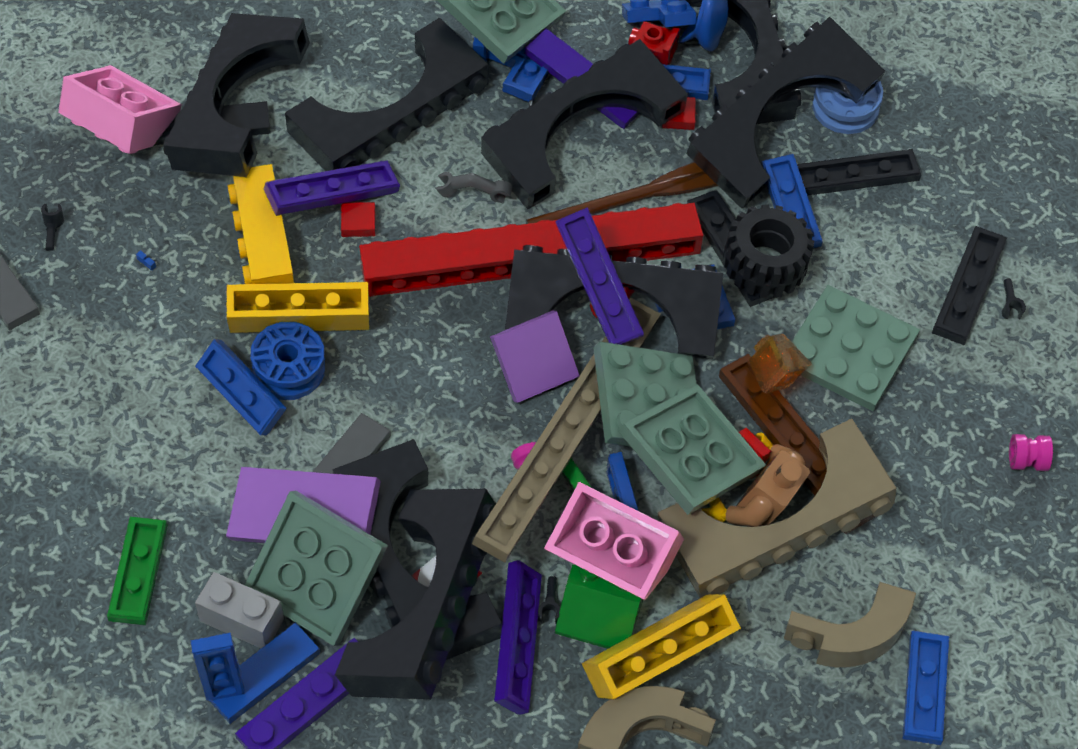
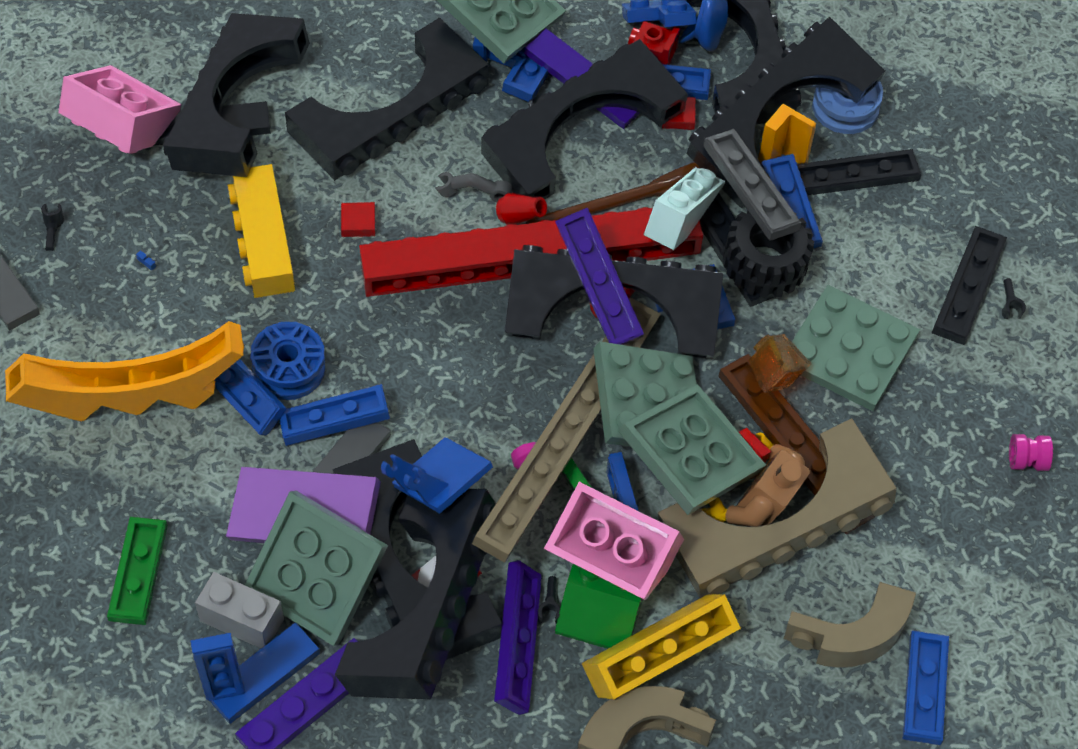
(131, 386): none -> light orange arch
(312, 304): yellow brick -> none
(331, 187): dark purple tile -> none
(334, 415): none -> blue tile
(438, 475): none -> blue plate
(520, 208): none -> red cone
(535, 356): medium lavender tile -> none
(682, 207): none -> light aqua slope
(752, 184): none -> dark grey tile
(787, 134): none -> light orange panel

